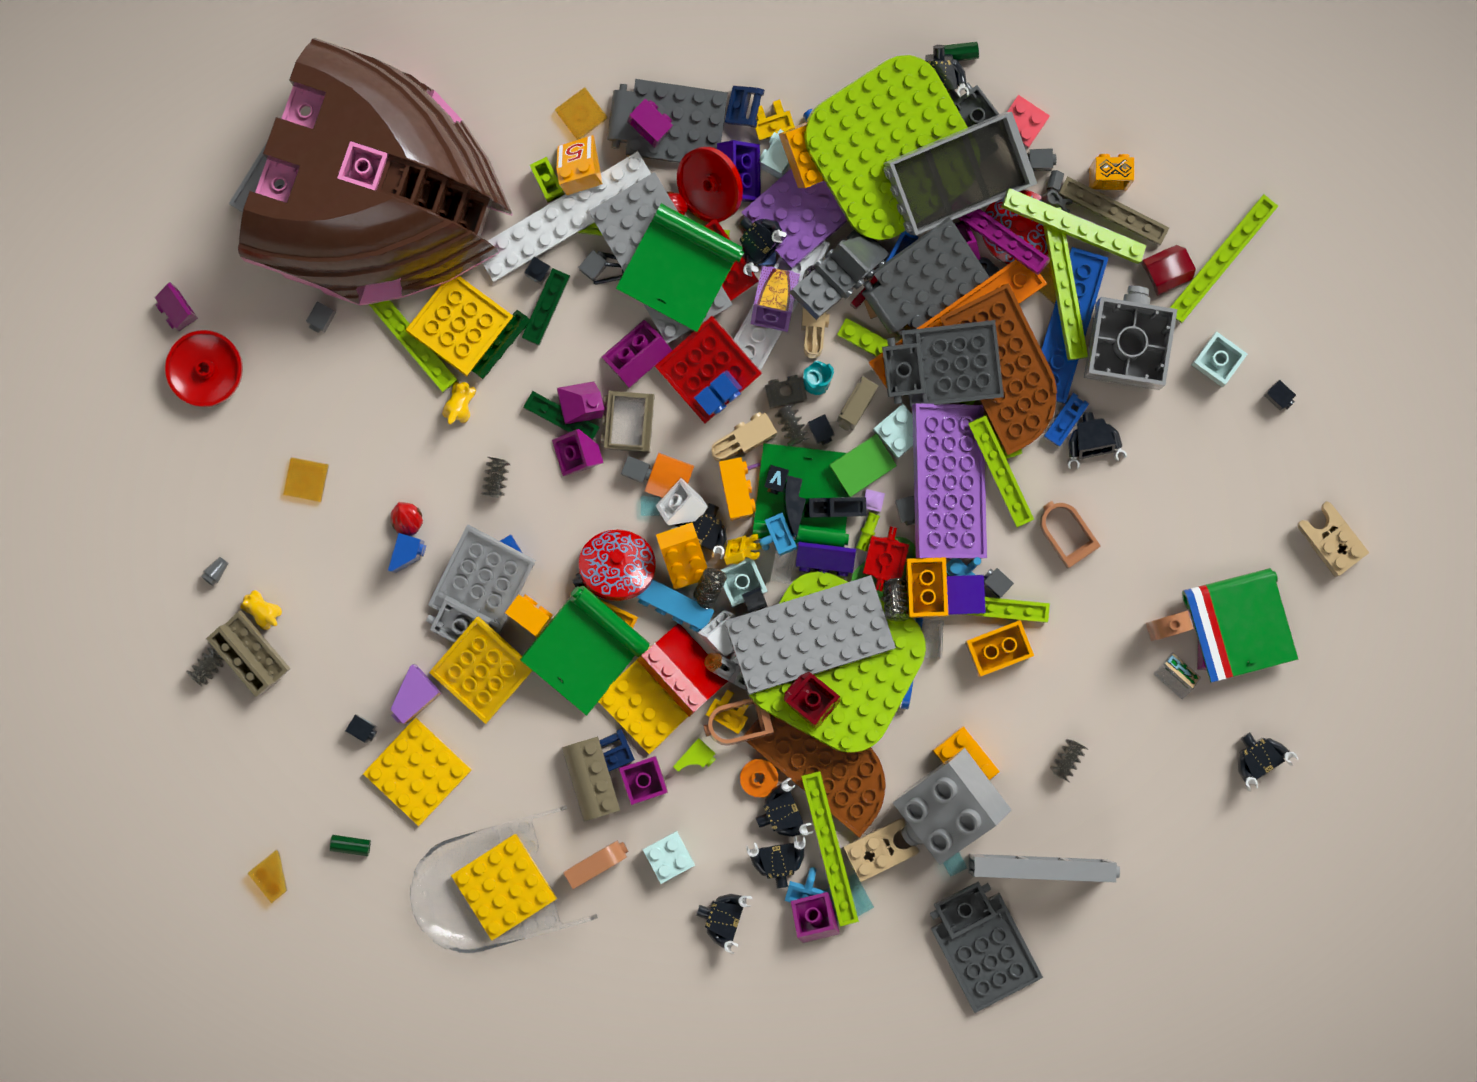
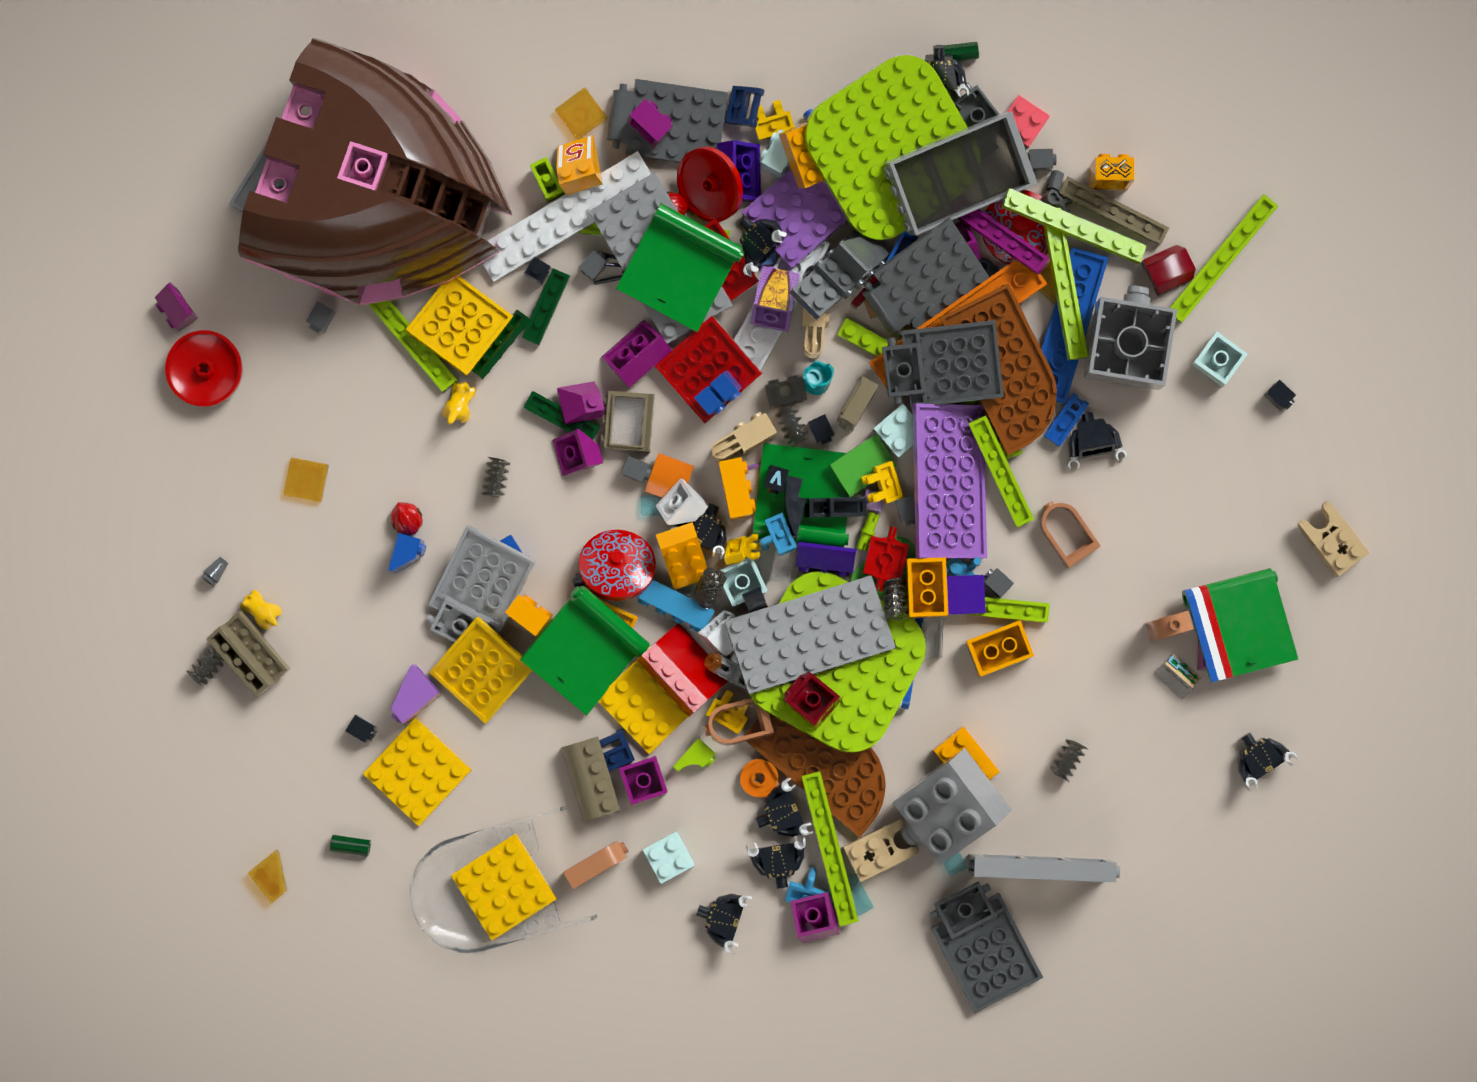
(887, 483): none -> yellow plate

